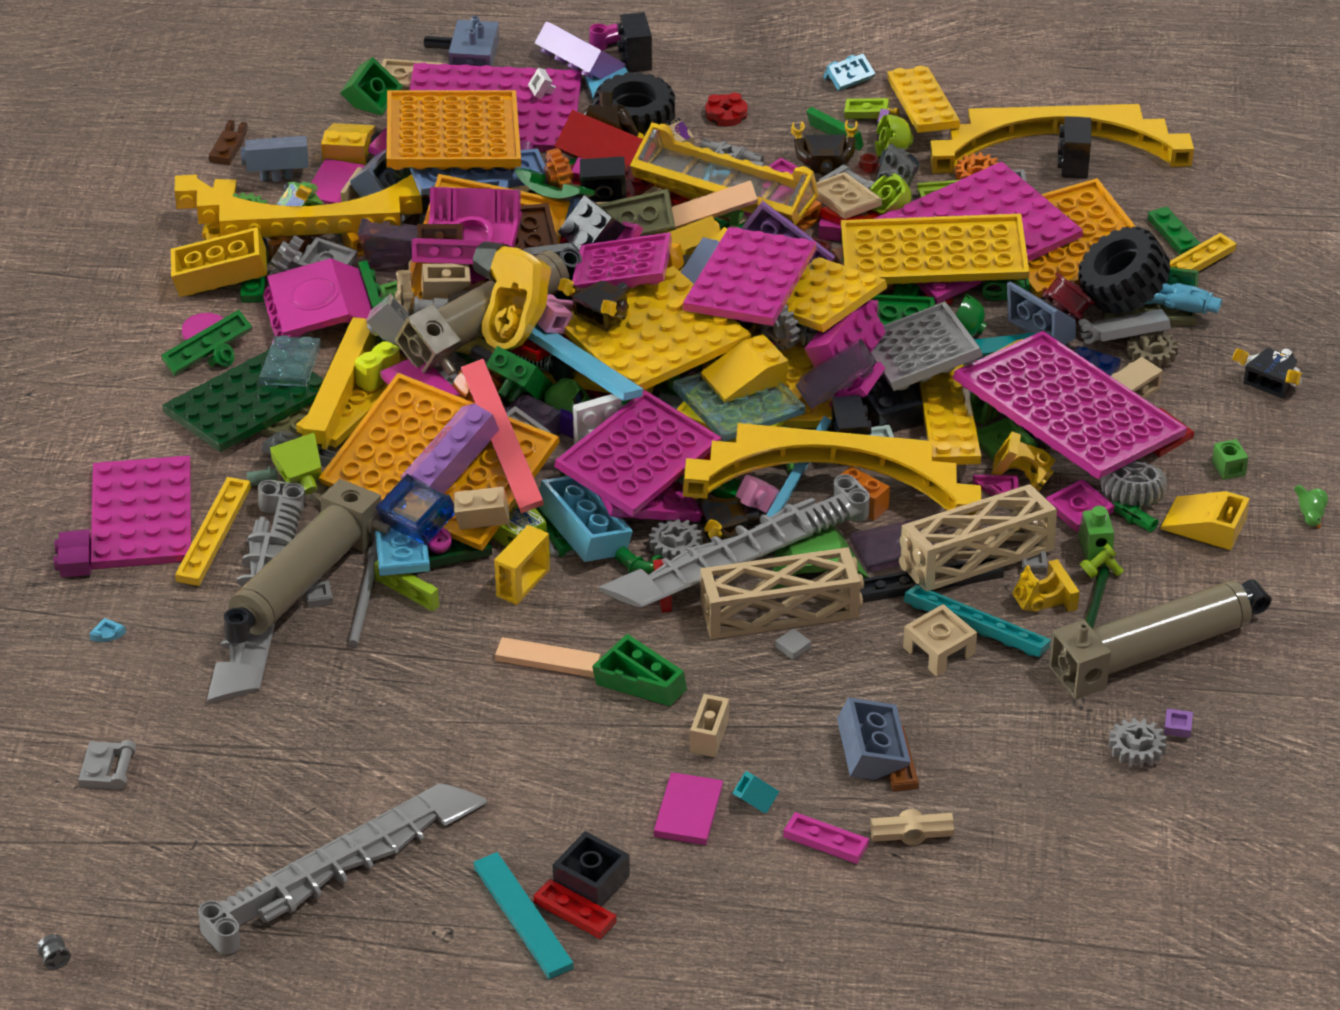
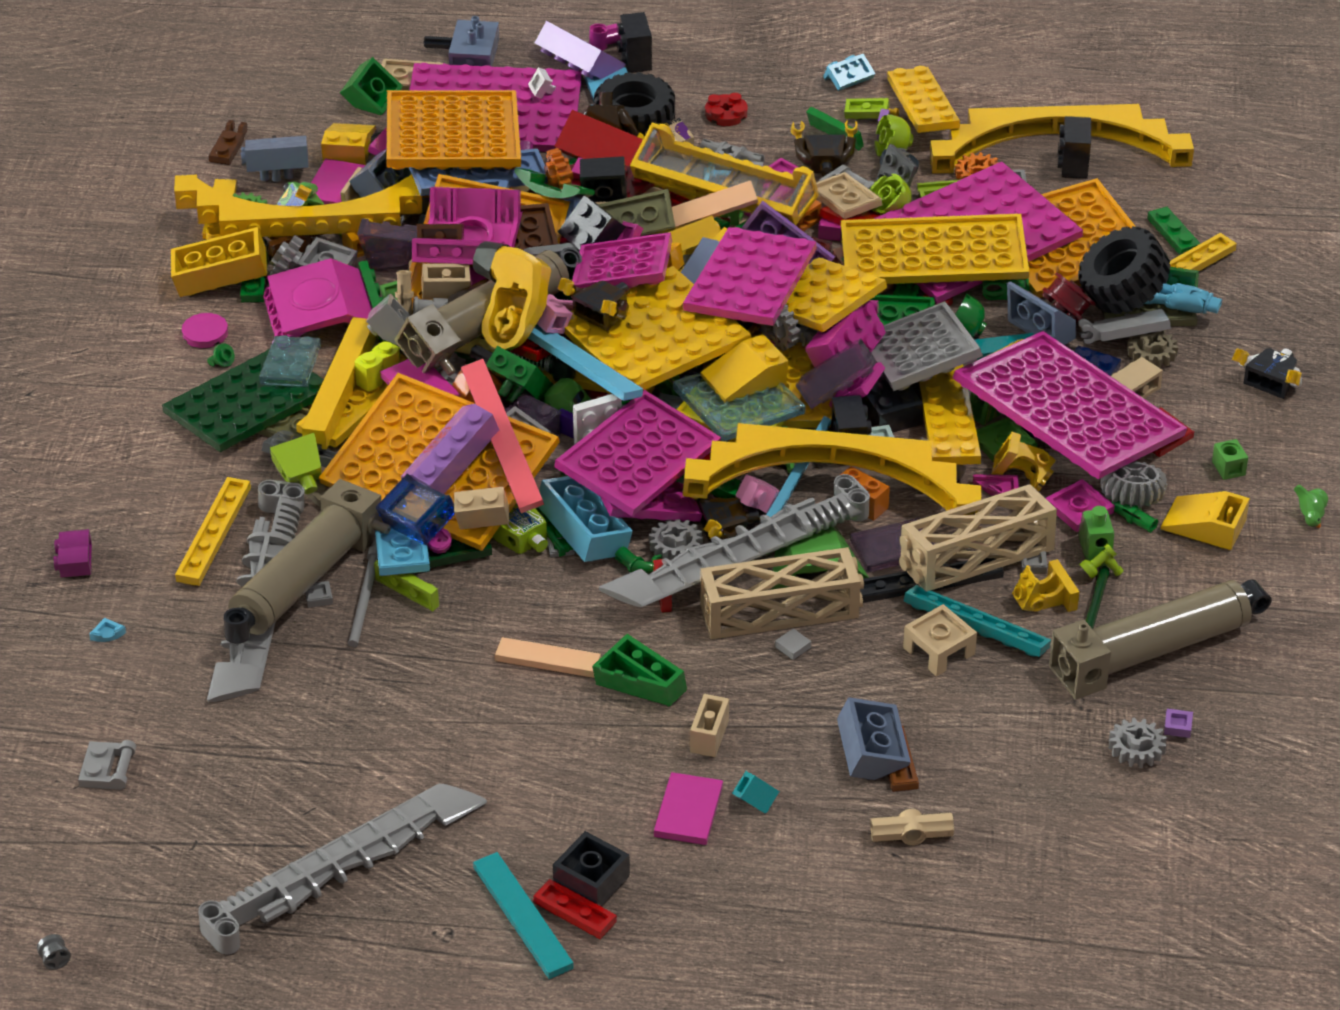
(141, 512): dark pink plate -> none
(204, 342): green plate -> none
(258, 476): sand green pin -> none
(522, 564): yellow window -> none
(826, 838): dark pink plate -> none
(868, 162): clear red plate -> none

